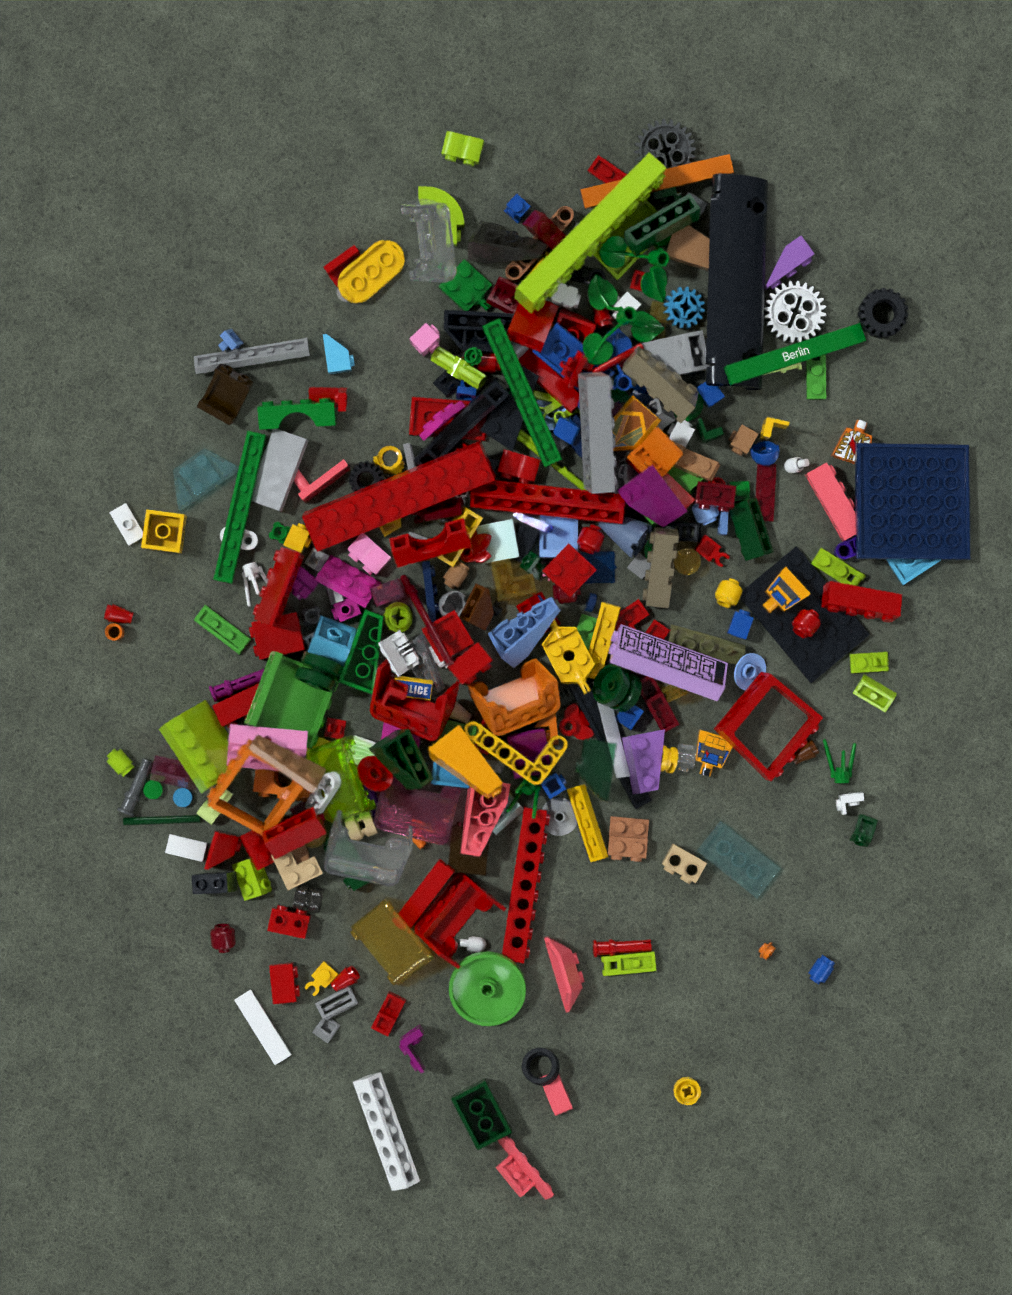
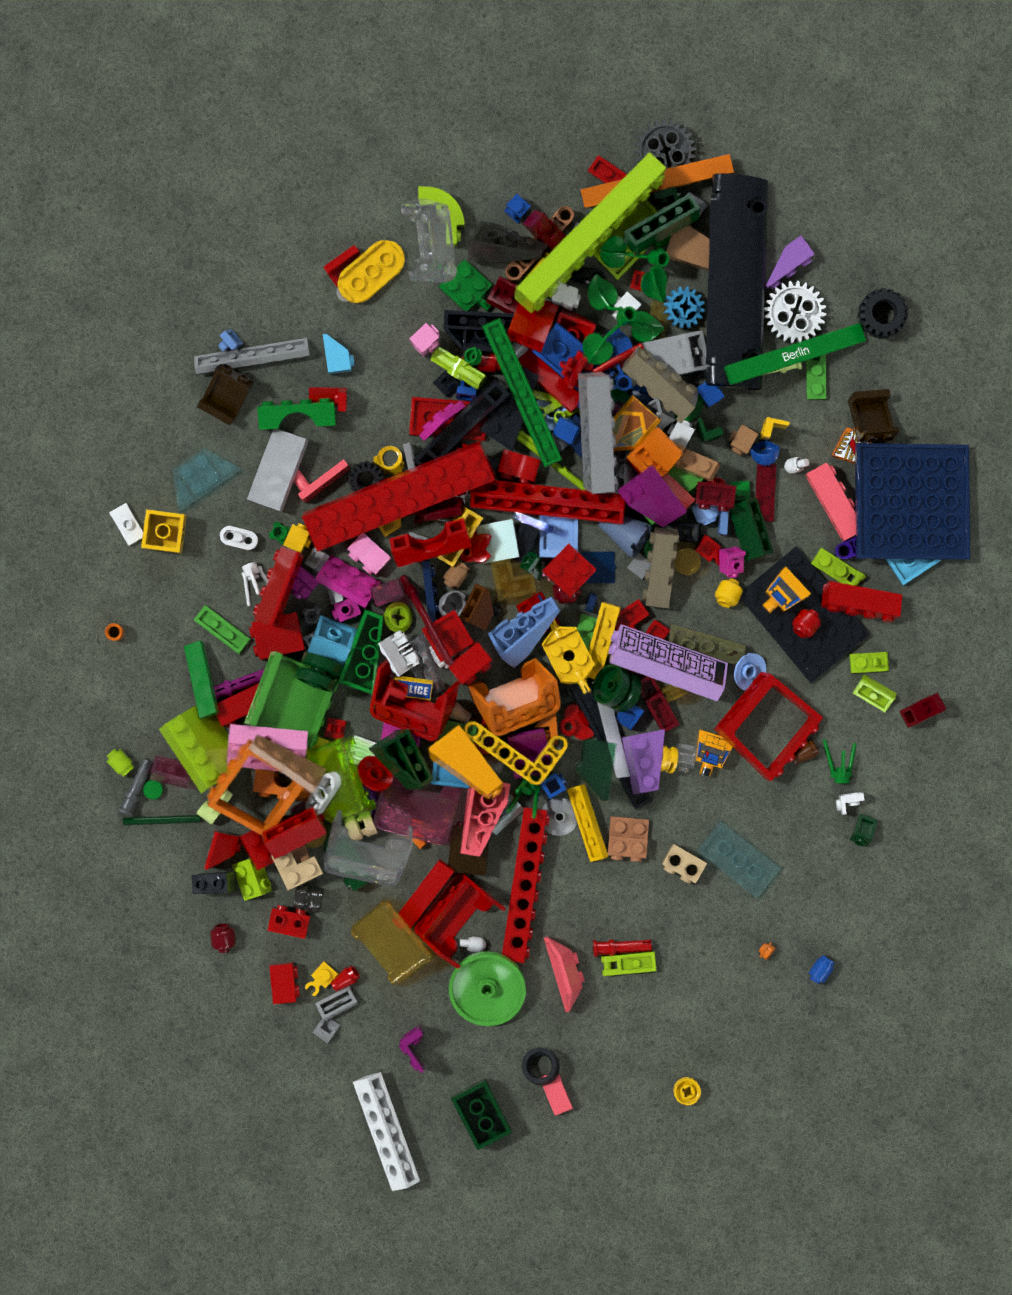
(117, 614): red cone -> none
(182, 797): dark azure tile -> none
(186, 847): white tile -> none
(201, 679): none -> green tile
(239, 507): green tile -> none
(262, 1027): white tile -> none
(388, 1013): red slope -> none
(462, 148): lime brick -> none
(519, 1172): coral bracket -> none
(590, 539): red head -> none
(602, 319): red cone -> none
(731, 561): none -> dark pink brick
(740, 624): blue brick -> none
(872, 415): none -> dark brown panel
(922, 709): none -> dark red brick

